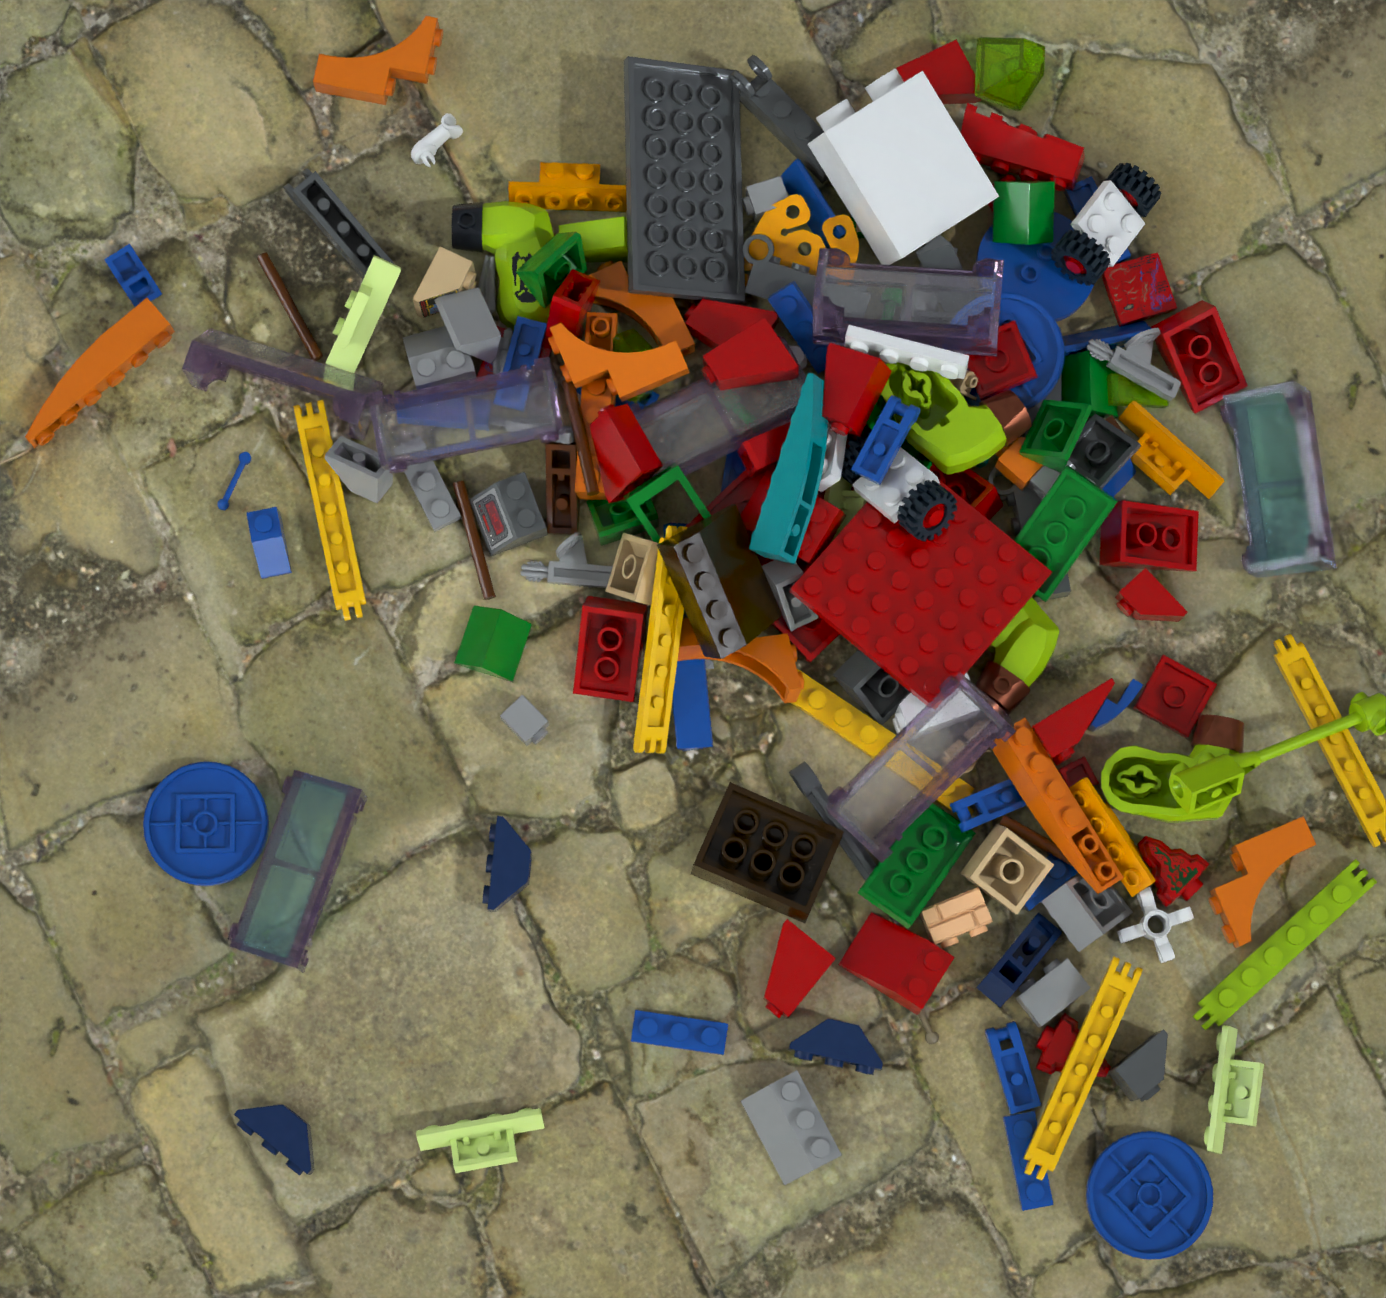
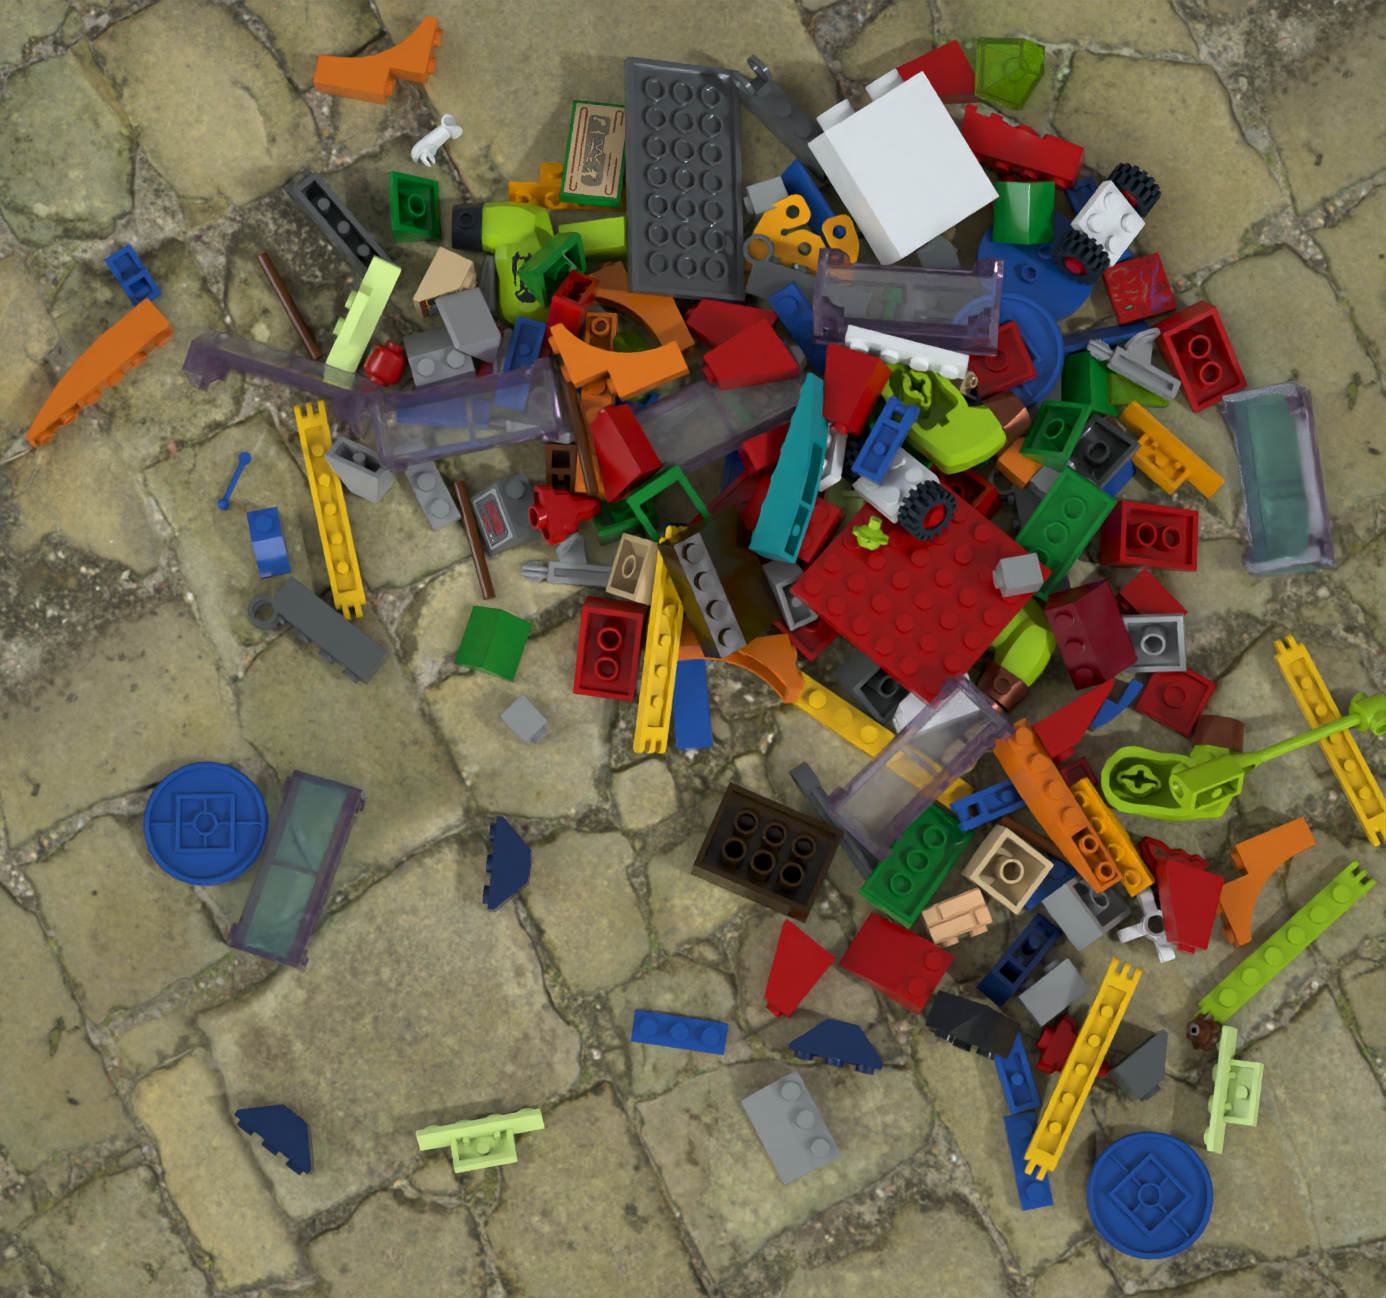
(322, 626): none -> dark grey hinge
(385, 363): none -> red head
(414, 208): none -> green slope
(560, 512): none -> red rock
(594, 155): none -> tile
(870, 534): none -> lime plant
(972, 1026): none -> black slope
(1018, 575): none -> light grey brick
(1090, 633): none -> dark red slope
(1157, 642): none -> light grey slope
(1188, 904): none -> red slope
(1203, 1032): none -> reddish brown plant

